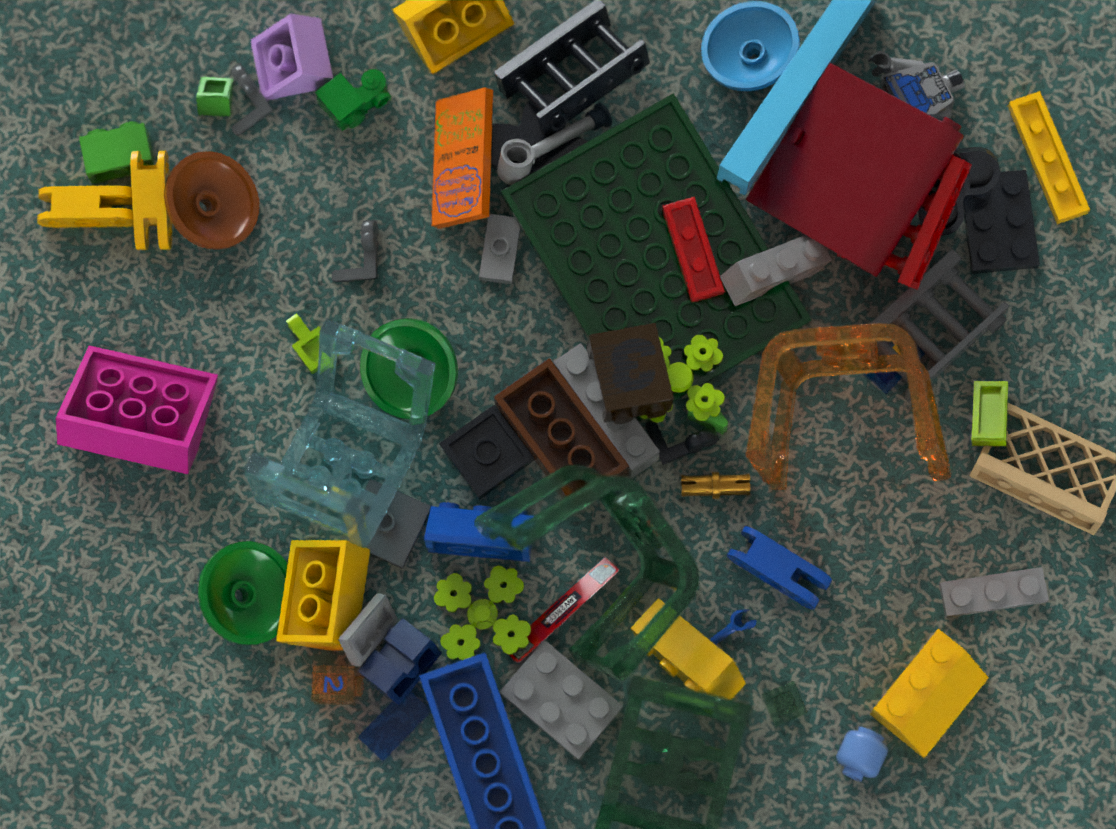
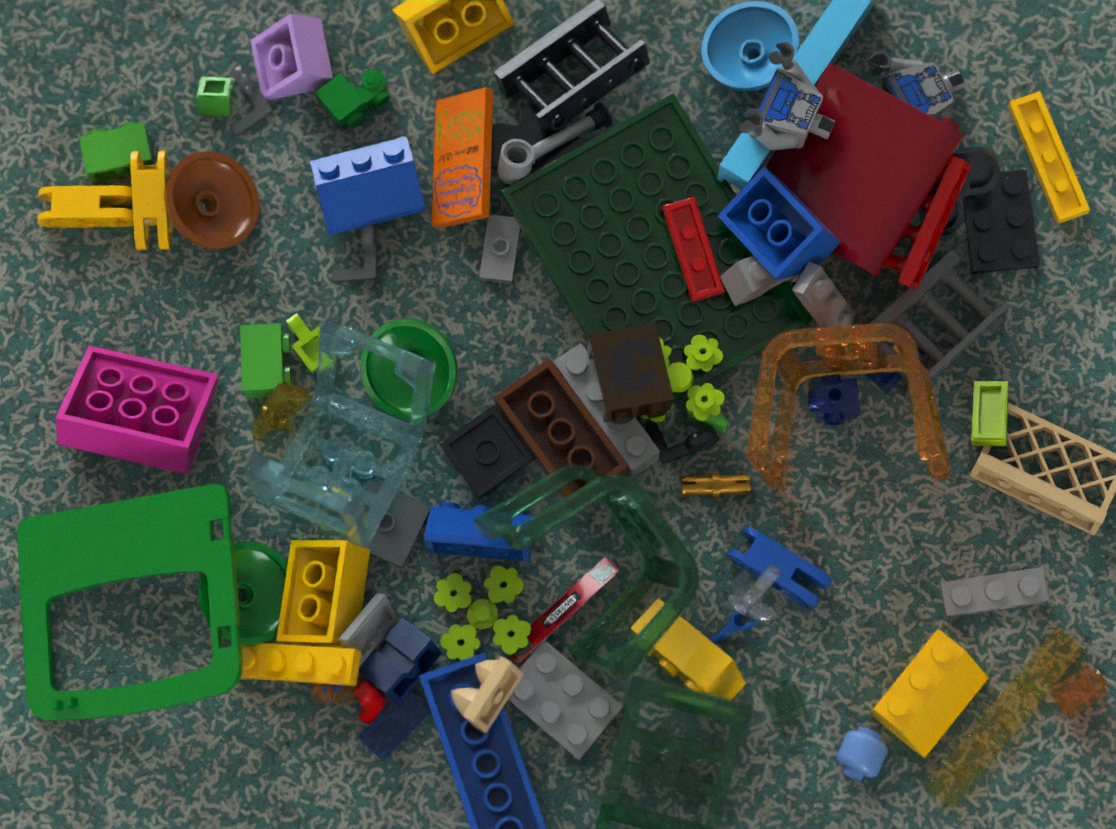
(118, 544): none -> green door
(264, 359): none -> bright green brick
(280, 406): none -> clear yellow slope
(301, 663): none -> yellow plate
(367, 185): none -> blue slope
(371, 699): none -> red arm
(484, 704): none -> tan tile
(748, 594): none -> clear plant
(778, 226): none -> blue slope
(788, 107): none -> torso
(822, 298): none -> light grey plate
(843, 391): none -> clear blue brick
(1004, 718): none -> clear yellow tile
(1079, 691): none -> clear orange brick

